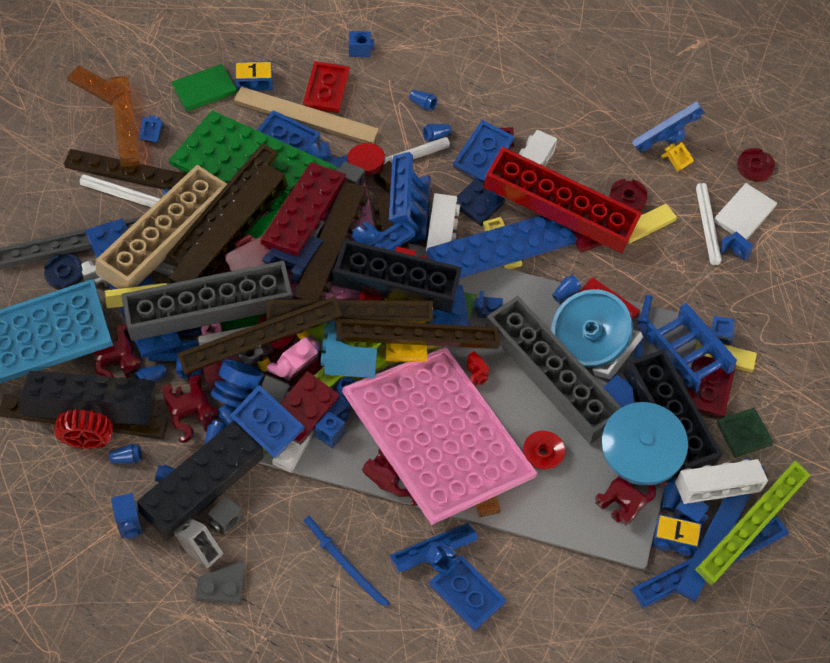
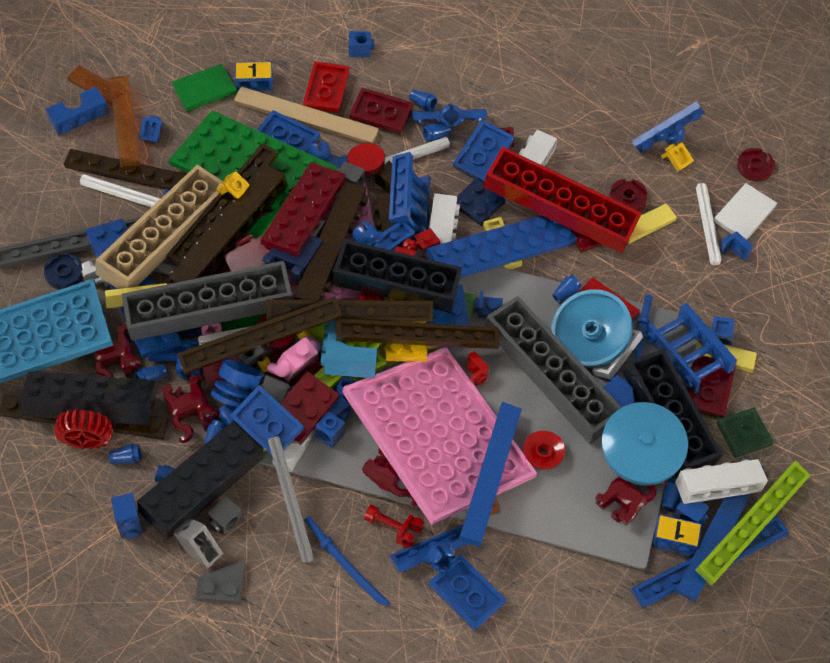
(67, 119): none -> blue arch
(233, 184): none -> yellow bracket
(290, 499): none -> light grey axle
(381, 110): none -> dark red plate
(403, 537): none -> red bar
(422, 241): none -> red plate
(449, 115): none -> blue plate
(490, 475): none -> blue tile

